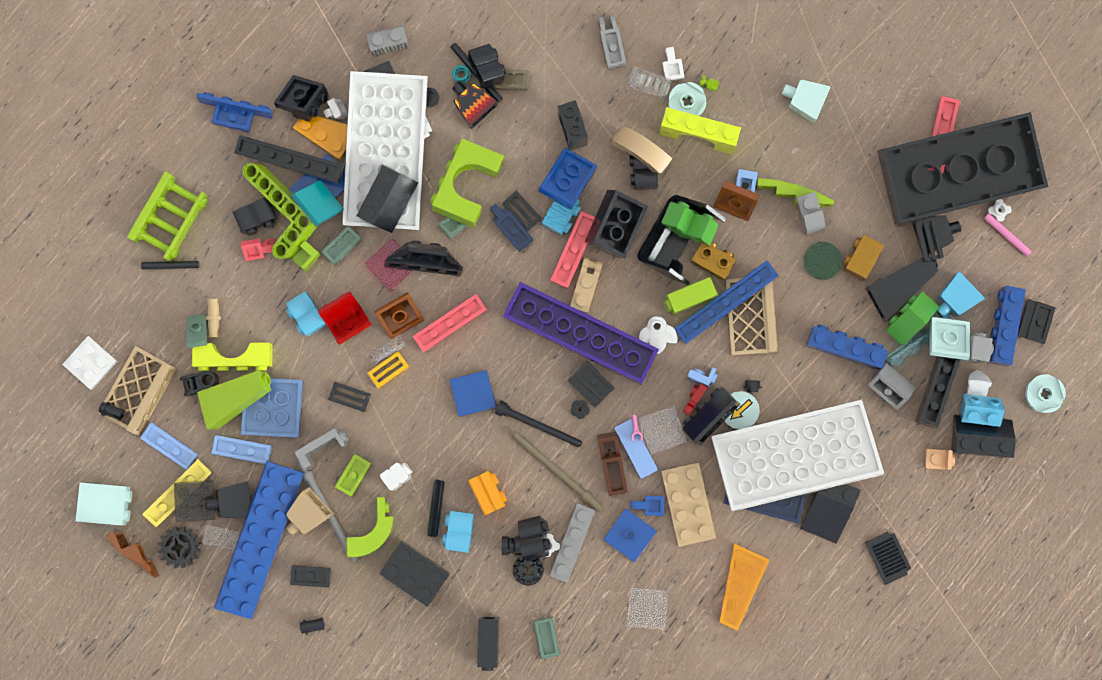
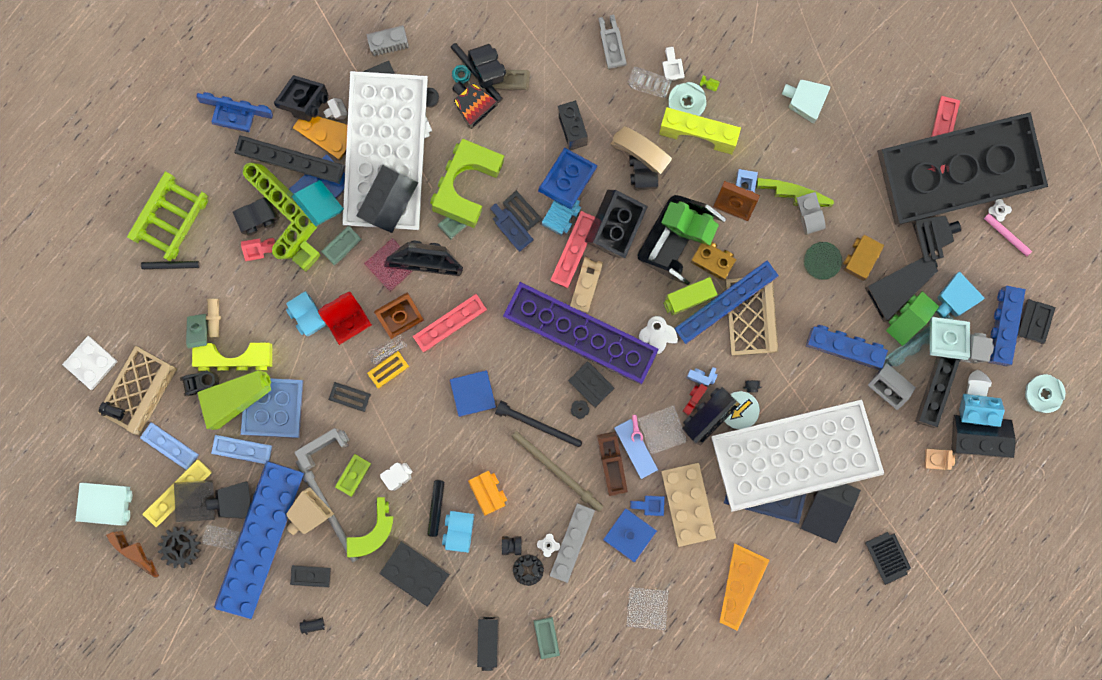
(534, 538): black brick -> none

